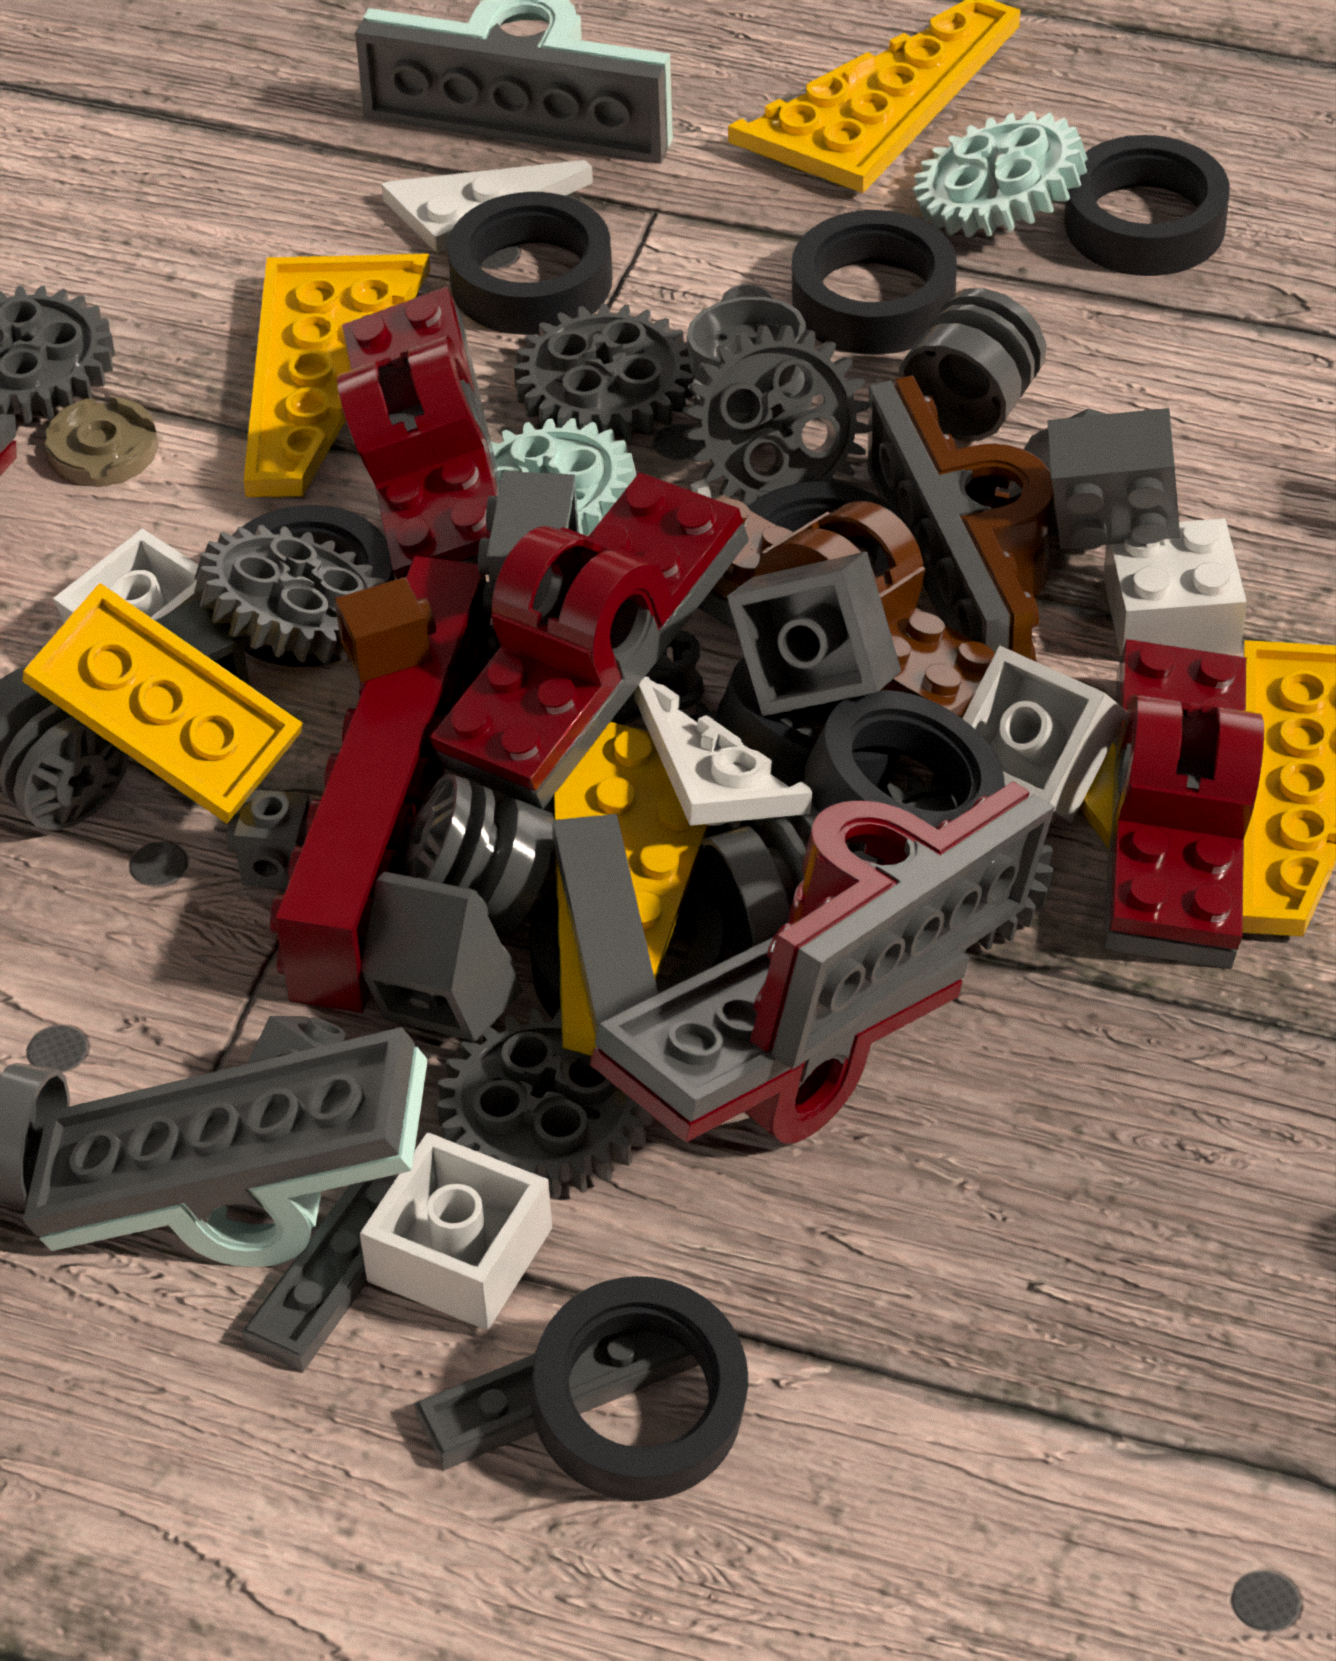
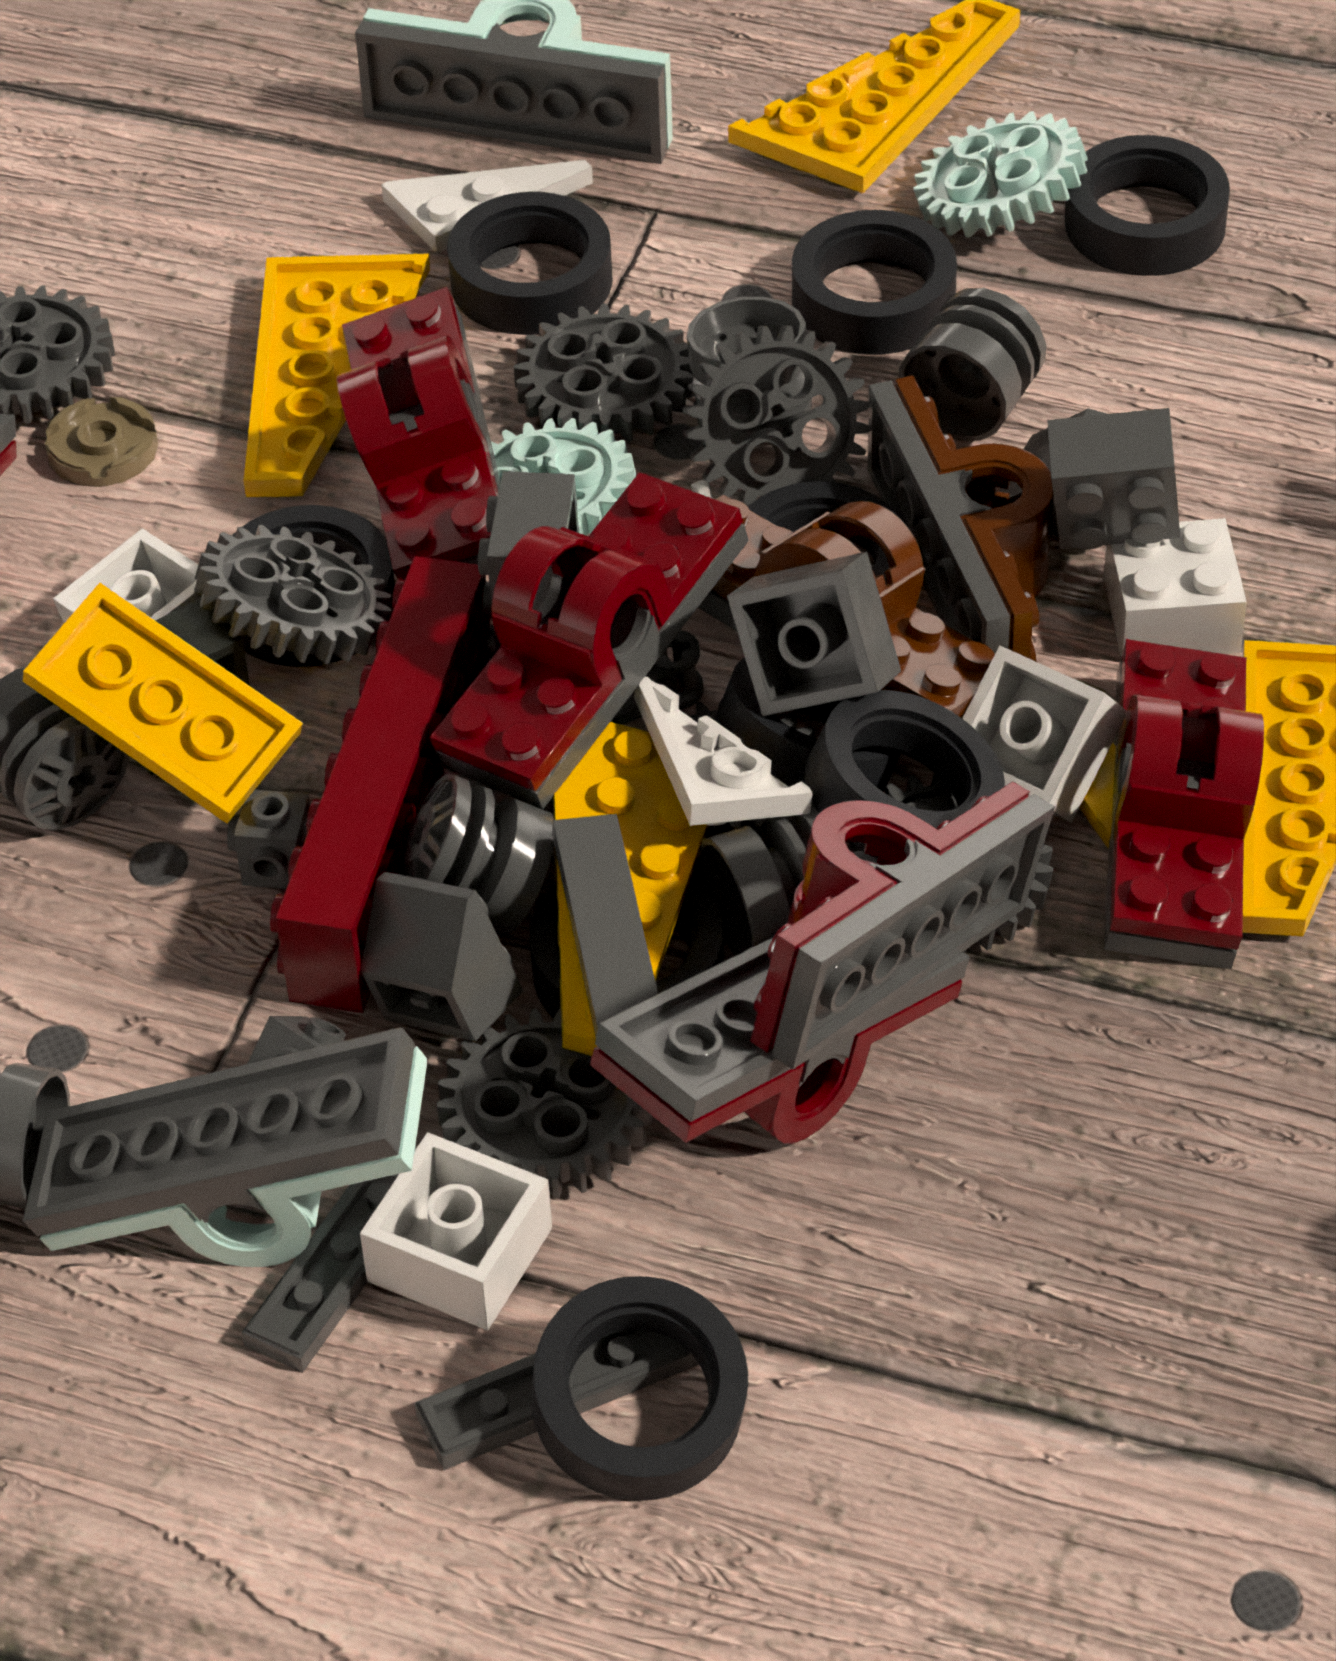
(384, 629): reddish brown brick -> none

